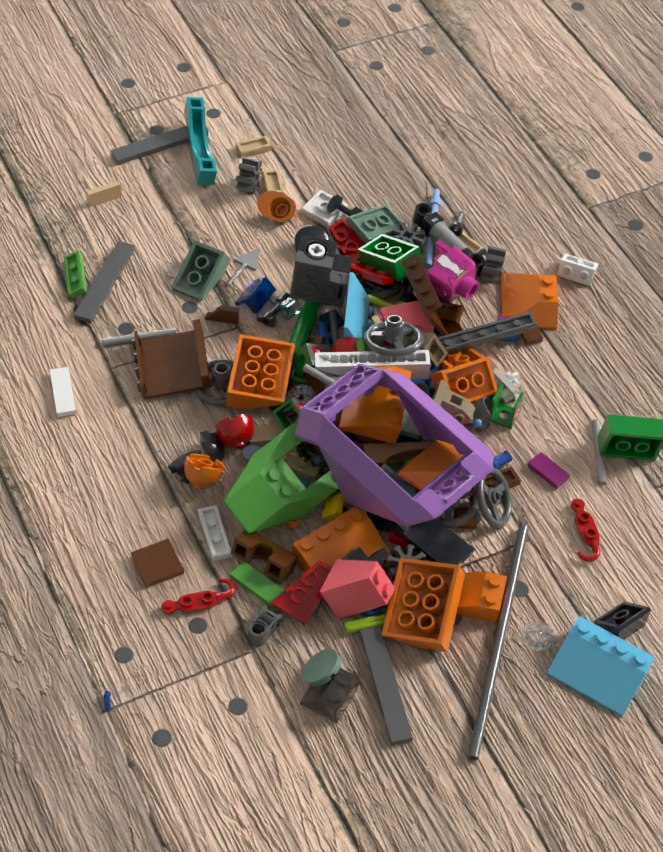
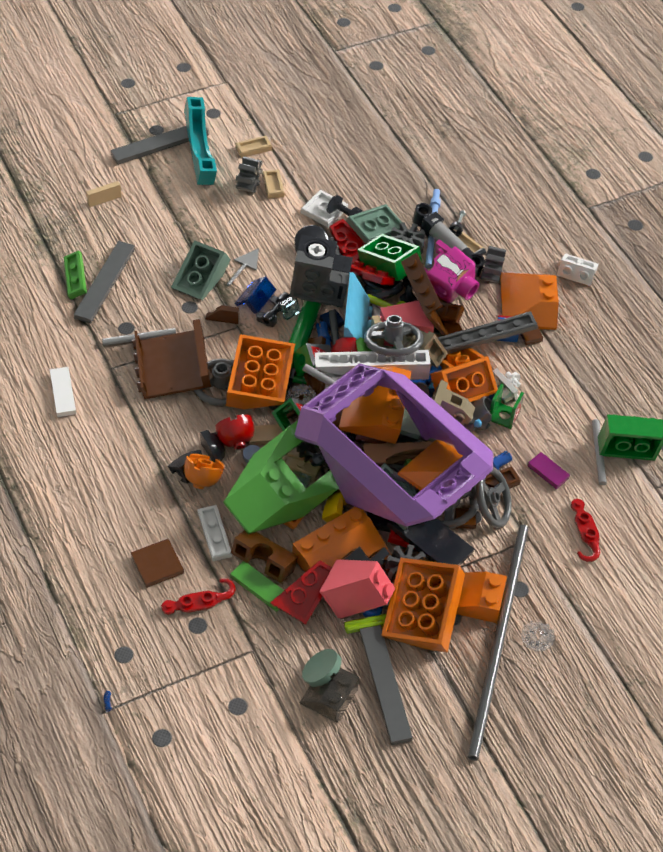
(265, 623): dark grey piece -> none
(276, 206): orange piece -> none
(600, 666): medium azure slope -> none
(624, 619): black slope -> none

